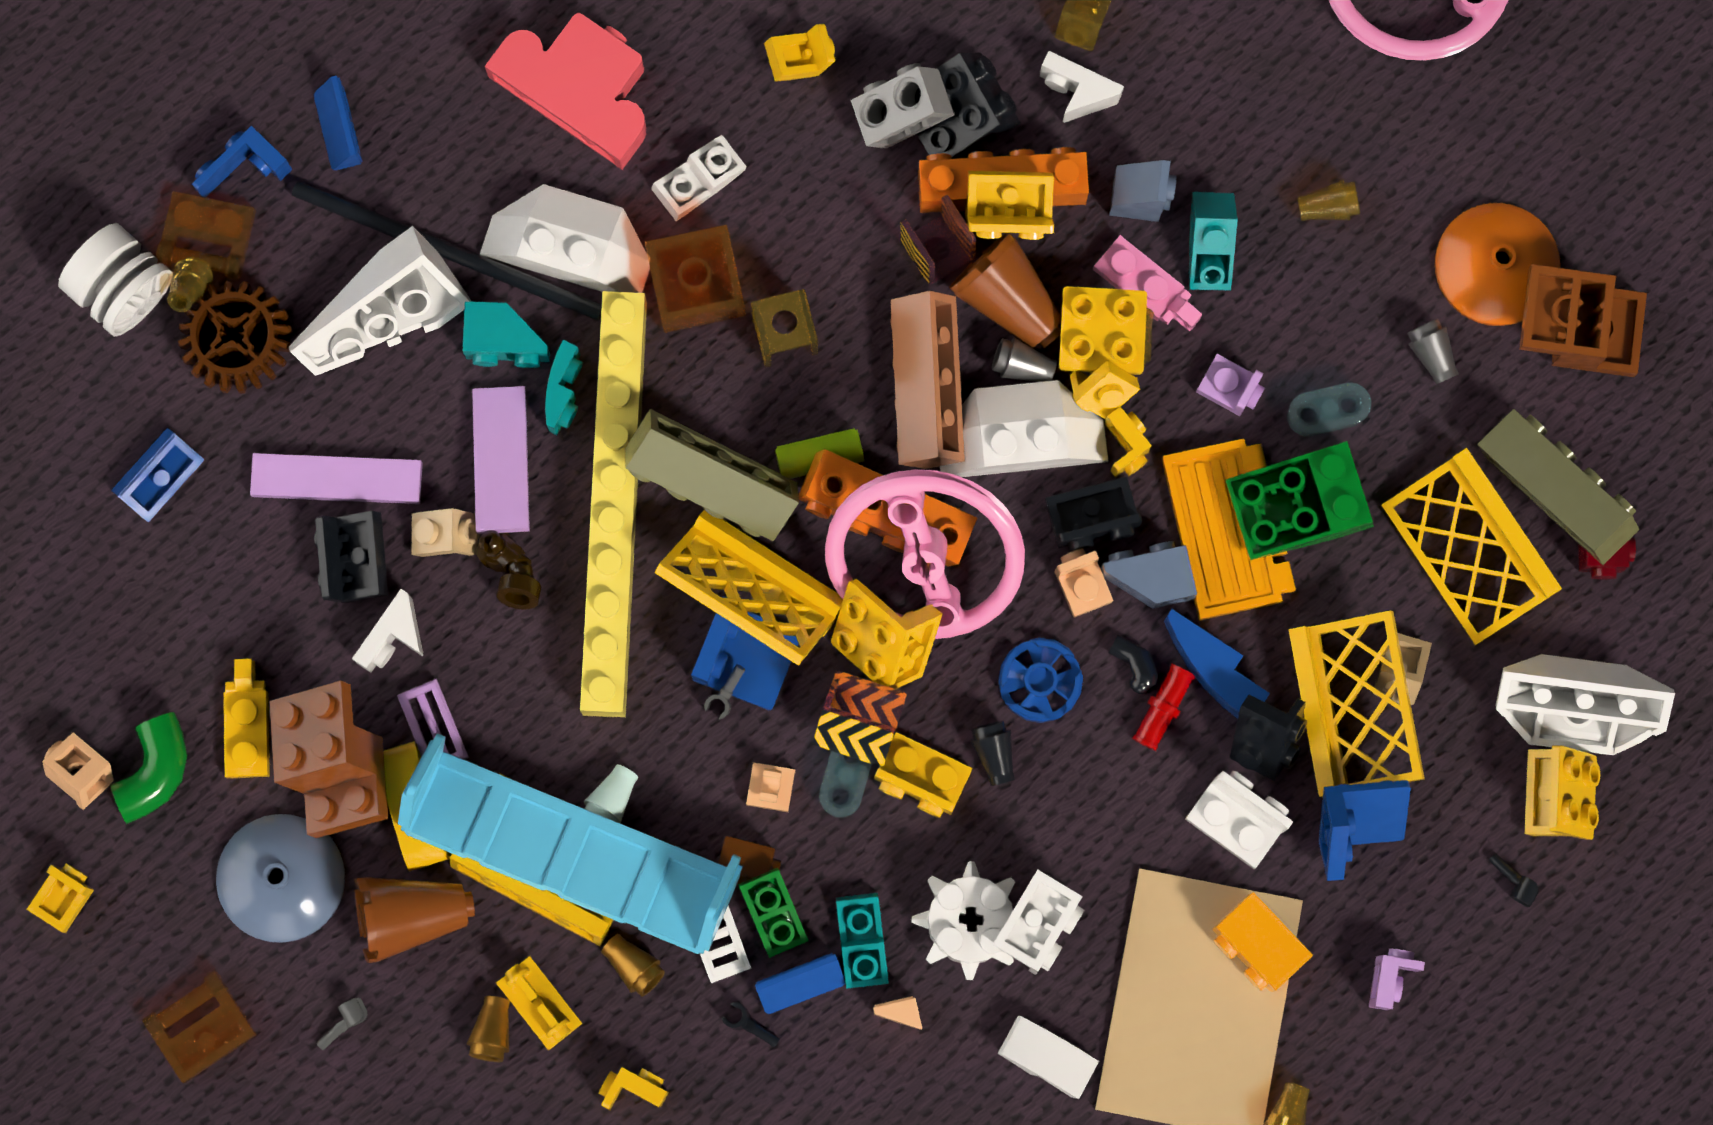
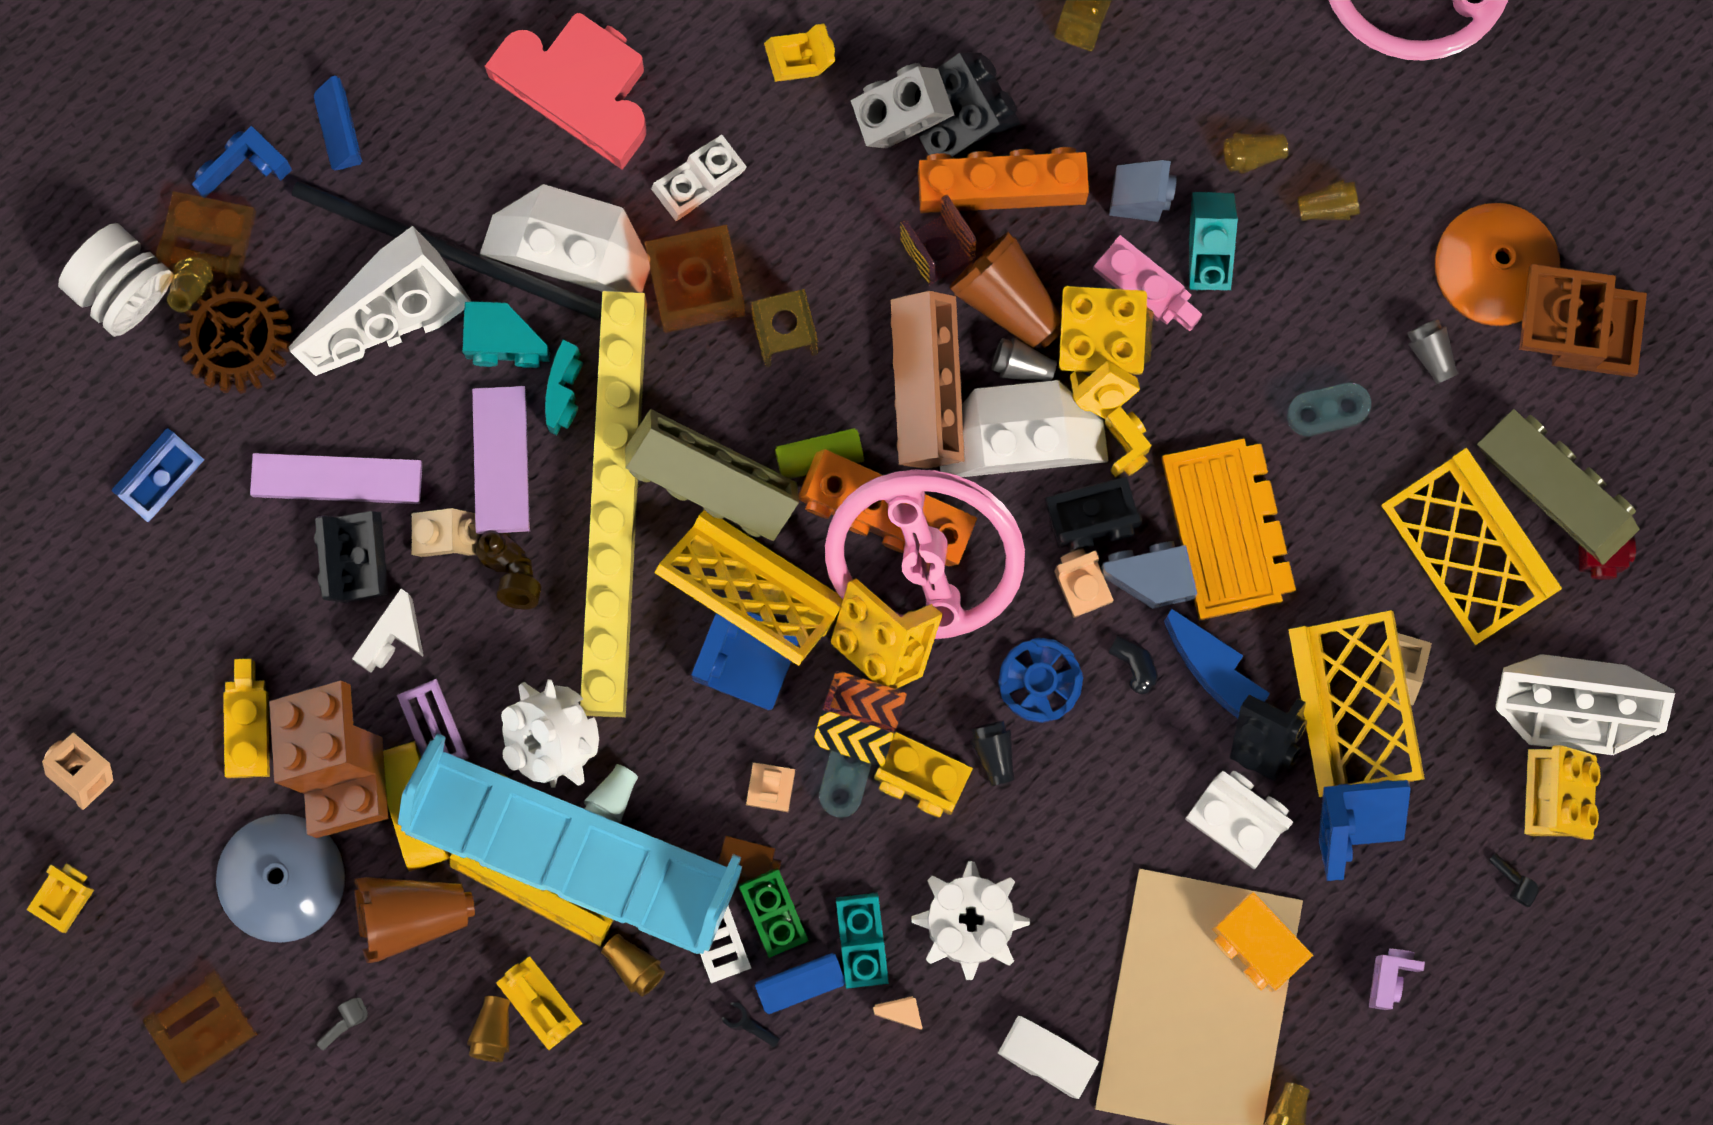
(161, 768): green cylinder -> none
(548, 734): none -> white brick
(643, 1085): yellow bracket -> none
(727, 690): dark grey hand -> none
(1010, 204): yellow bracket -> none
(1038, 921): white bracket -> none
(1090, 89): white slope -> none
(1163, 707): red pin -> none
(1231, 385): lavender bracket -> none
(1252, 151): none -> clear yellow cone
(1300, 502): green slope -> none

